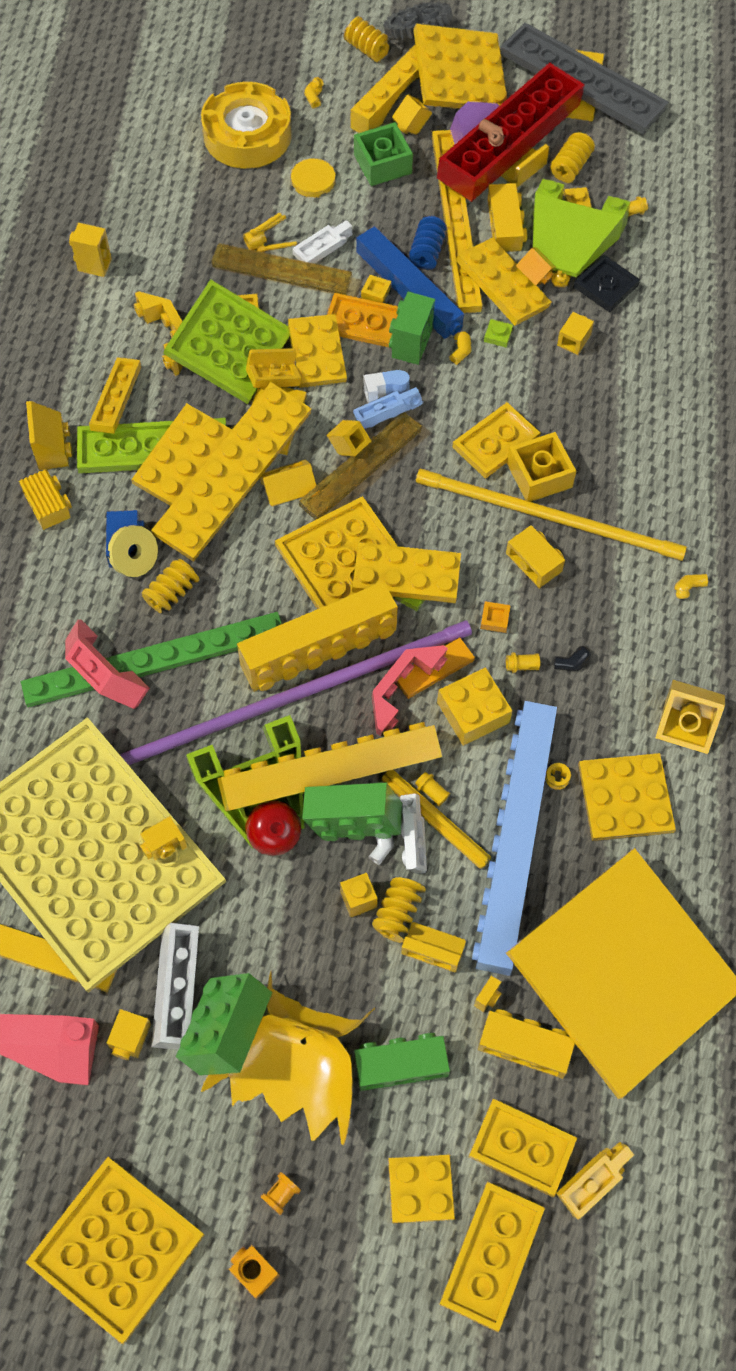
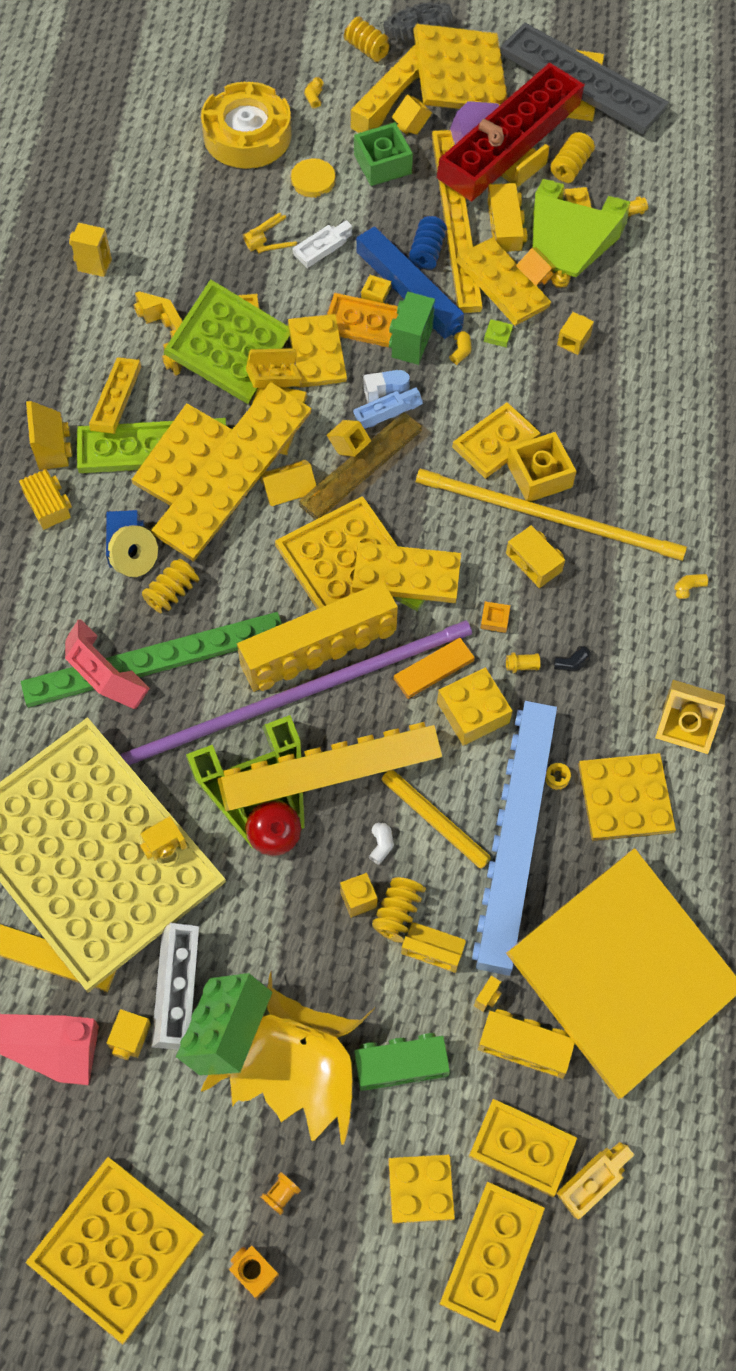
(281, 269): clear yellow plate -> none
(353, 811): bright green brick -> none
(414, 834): white hinge -> none
(426, 659): coral slope -> none
(432, 788): yellow pin -> none
(606, 283): black plate -> none

